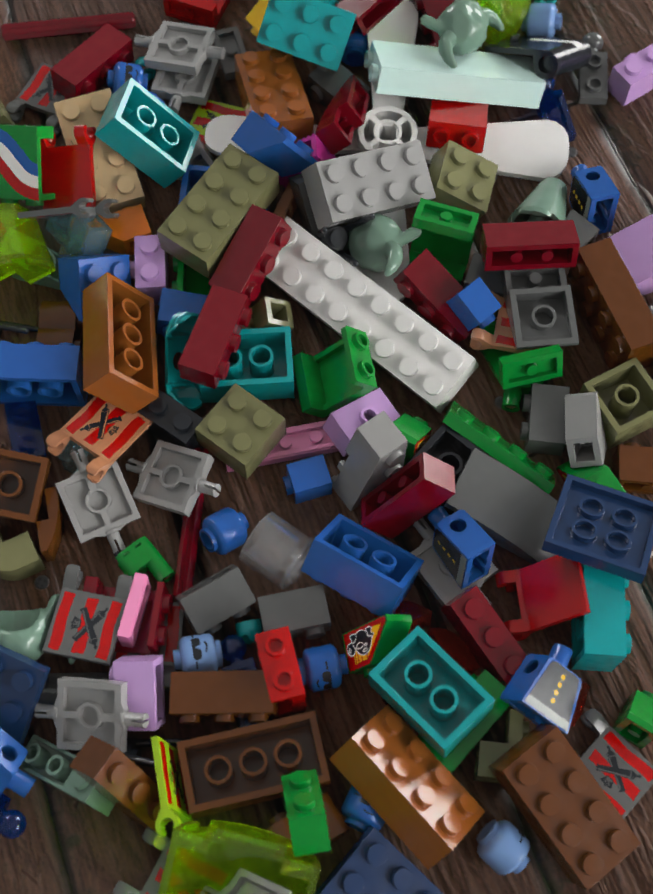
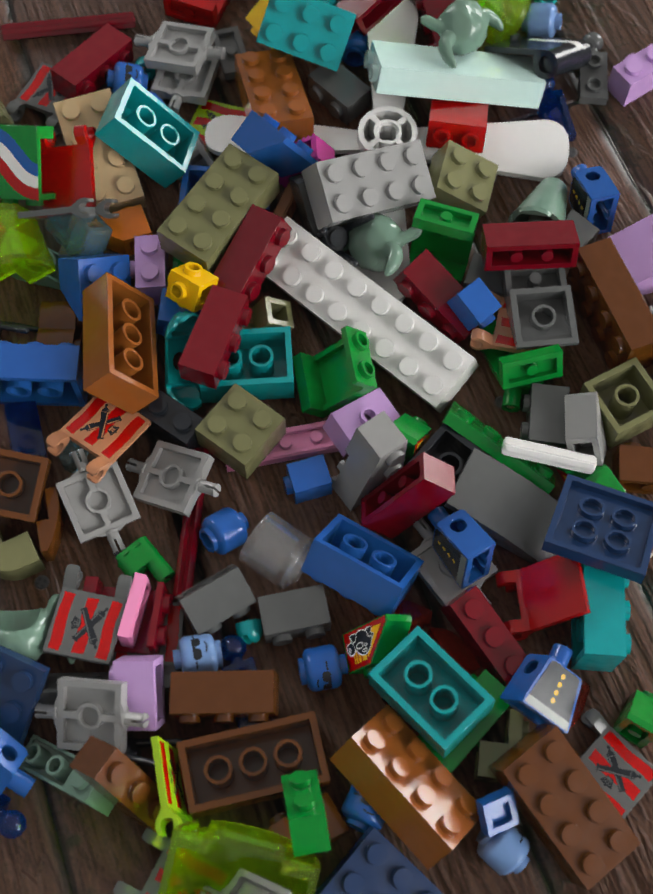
(190, 285): none -> yellow brick
(281, 670): red panel -> none
(343, 115): dark red slope -> none
(497, 812): none -> plate
(548, 455): none -> white axle

